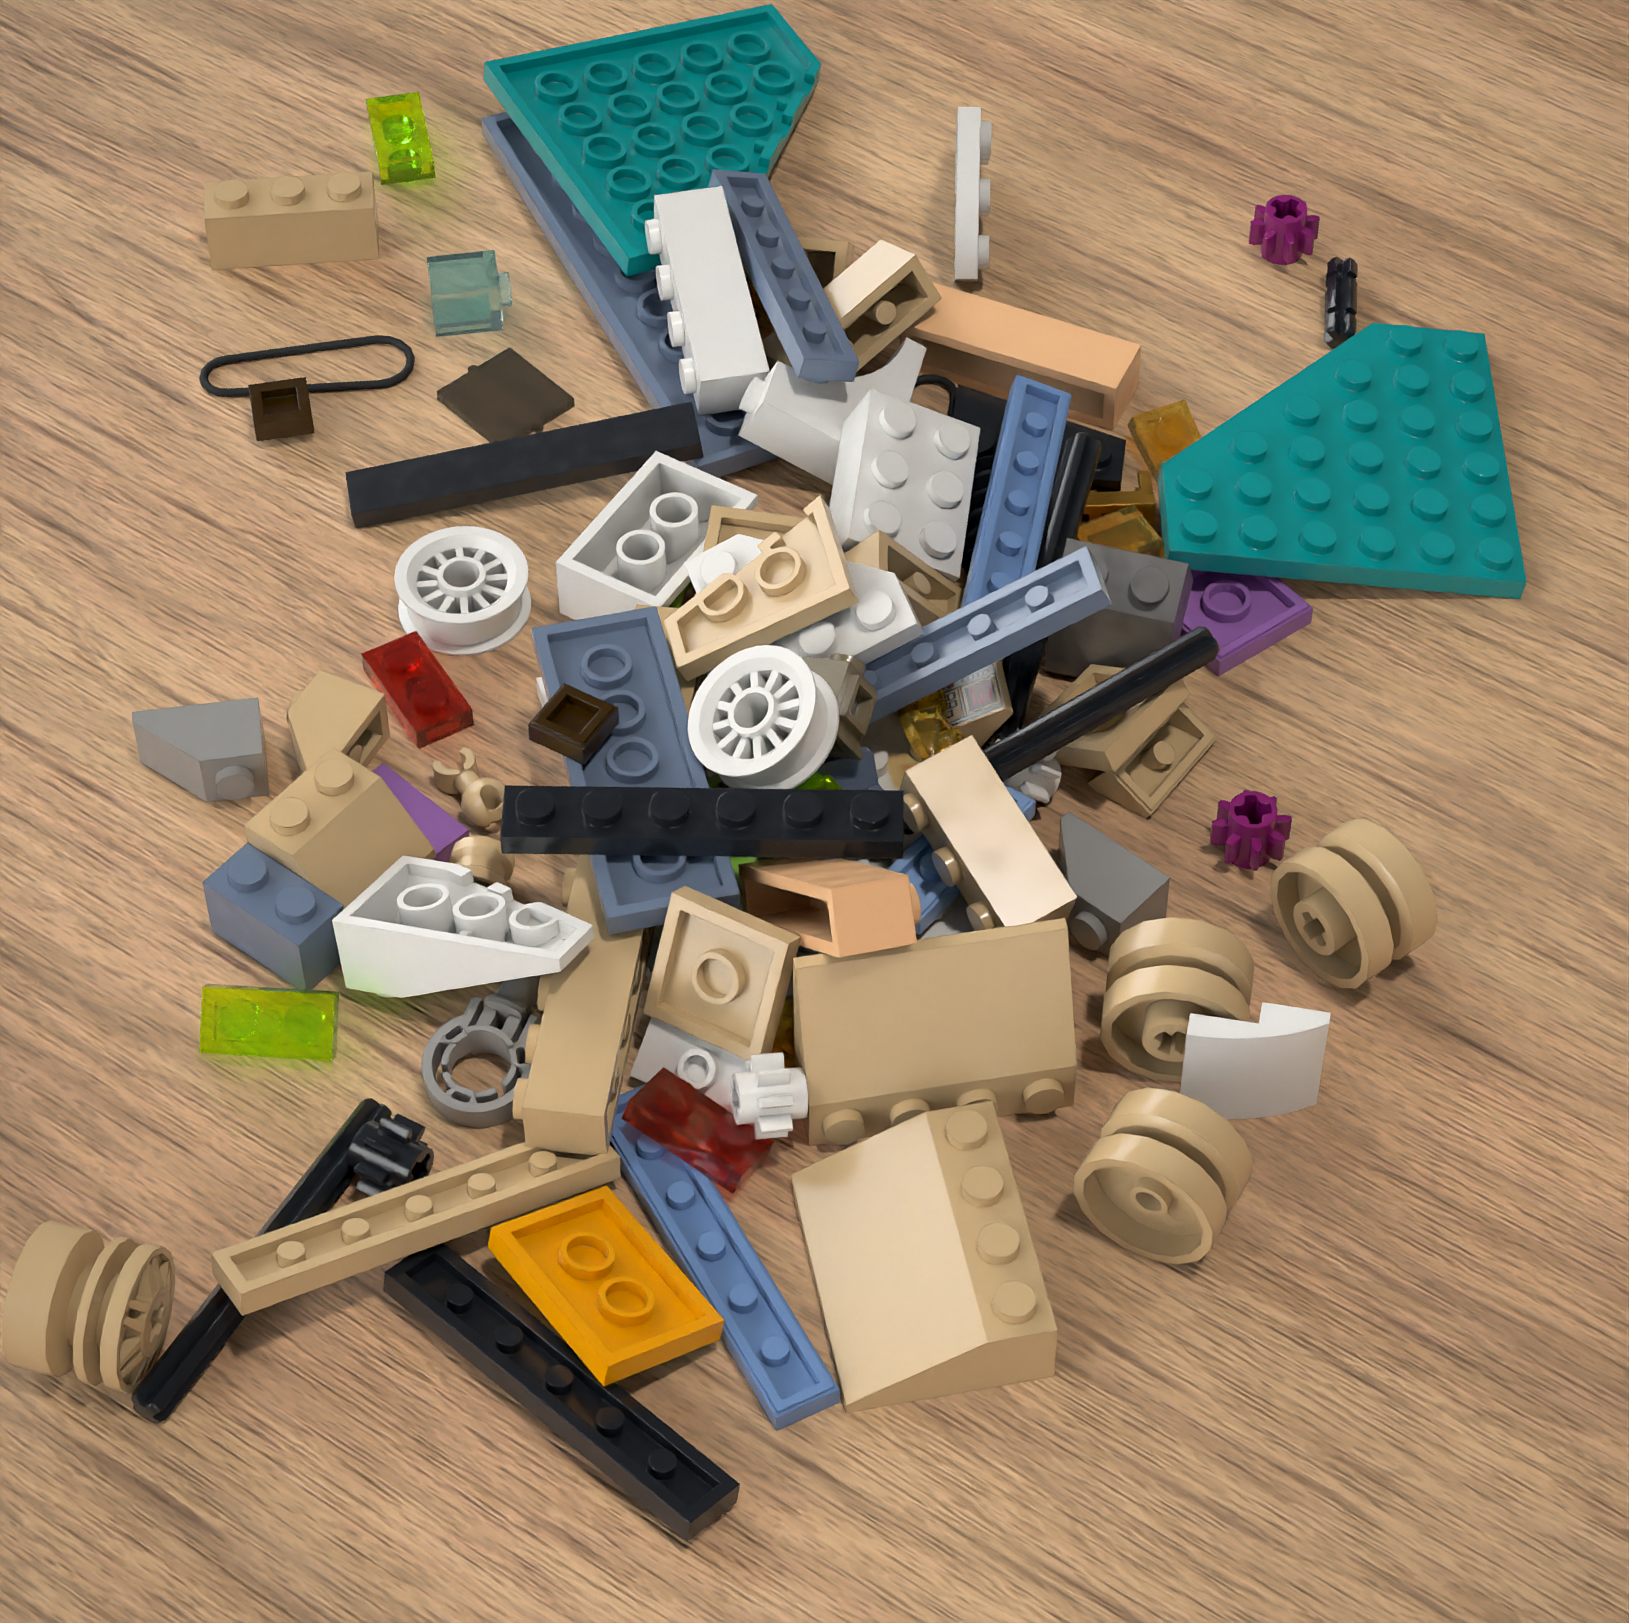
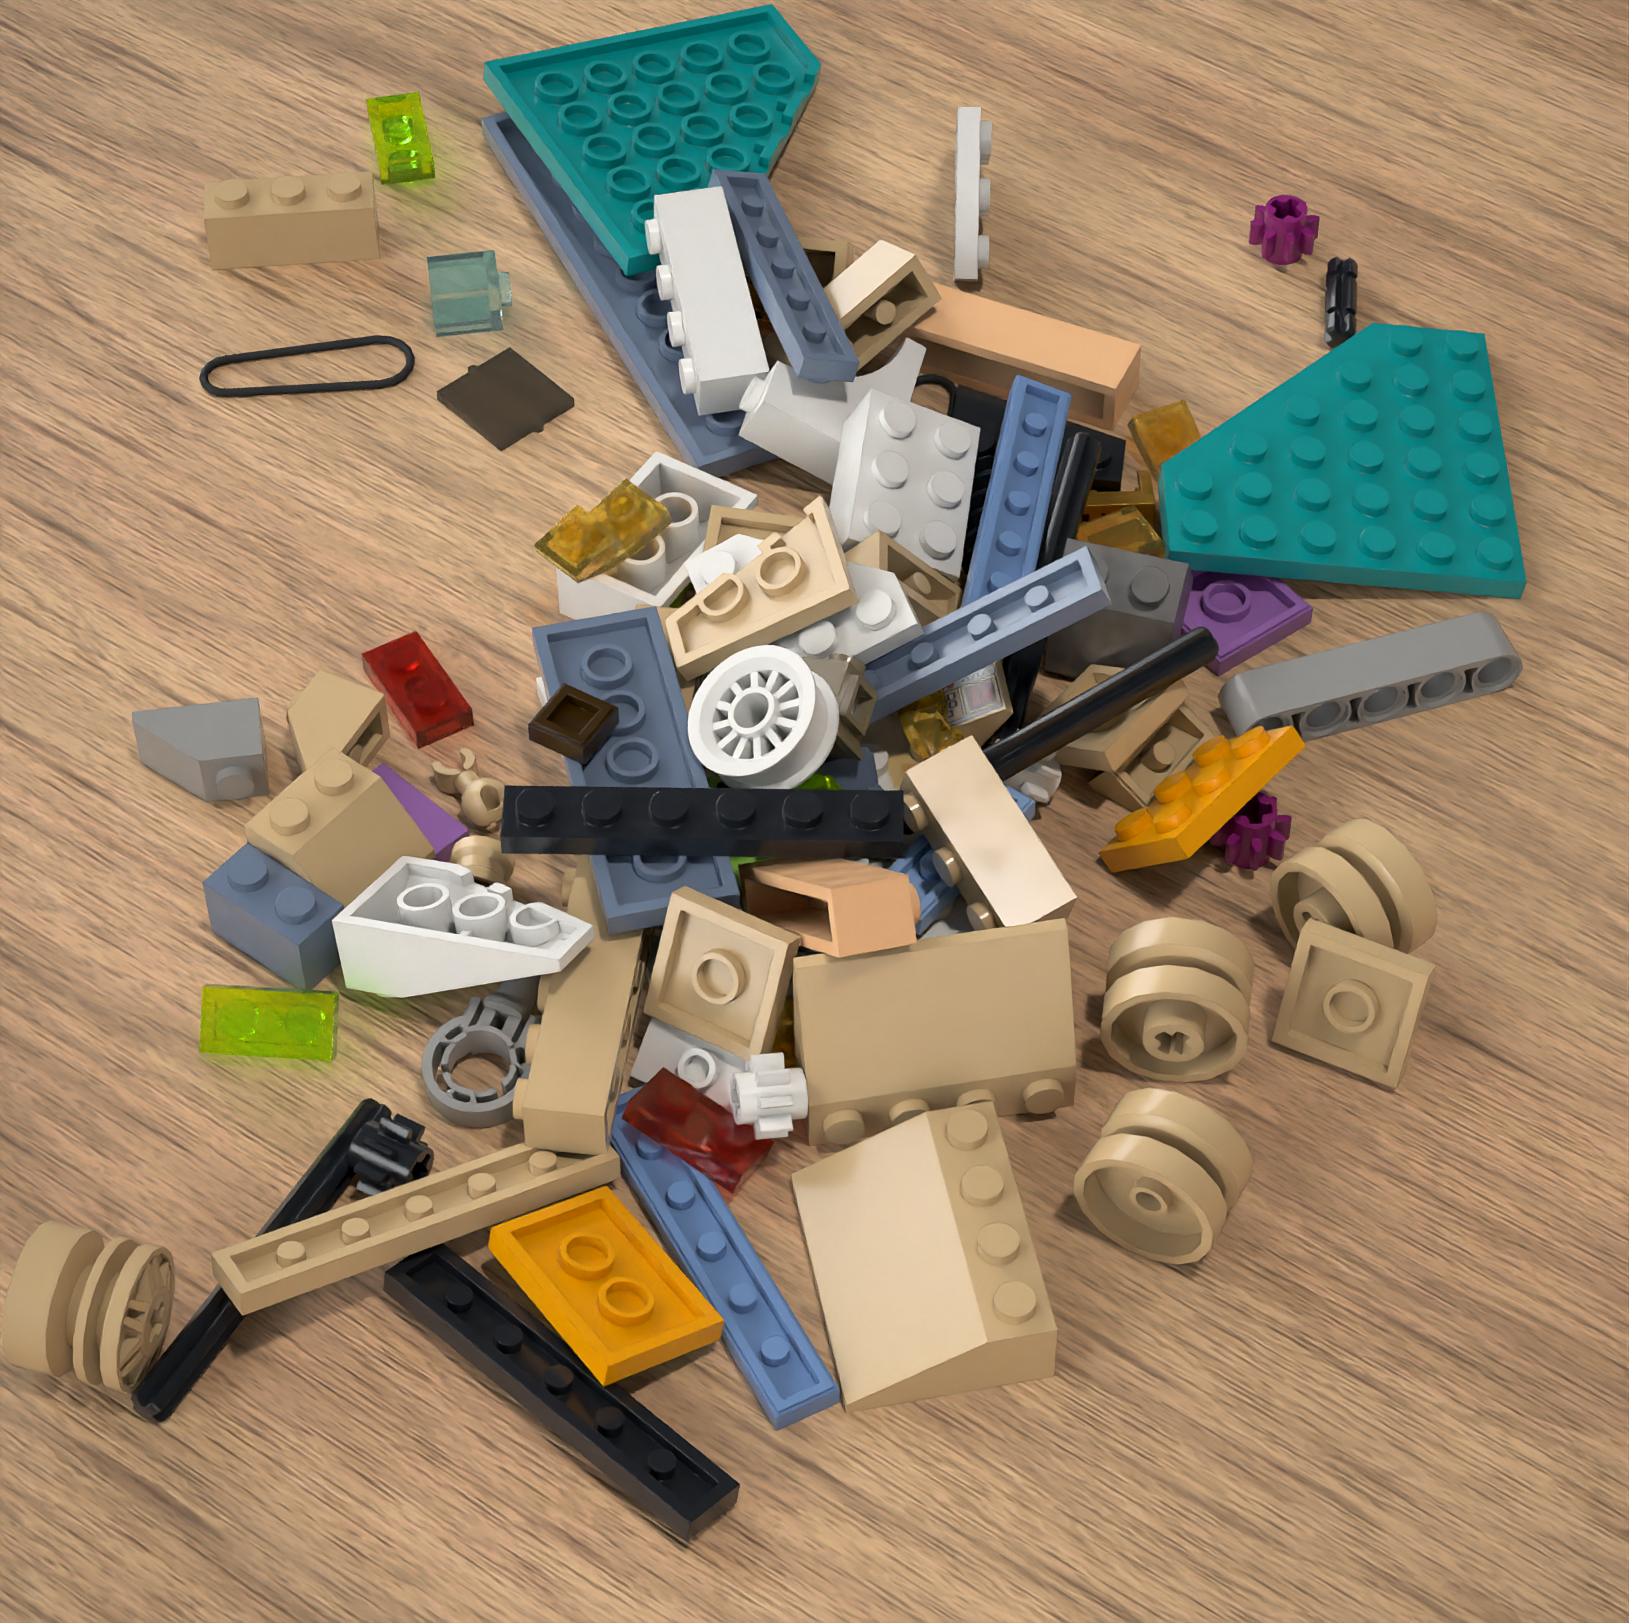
(281, 409): dark brown plate -> none
(463, 590): white wheel -> none
(521, 465): black tile -> none
(607, 535): none -> clear yellow slope
(1110, 885): light grey slope -> none
(1201, 798): none -> light orange plate
(1256, 1067): white slope -> none
(1353, 1002): none -> tan plate
(1375, 679): none -> light grey beam

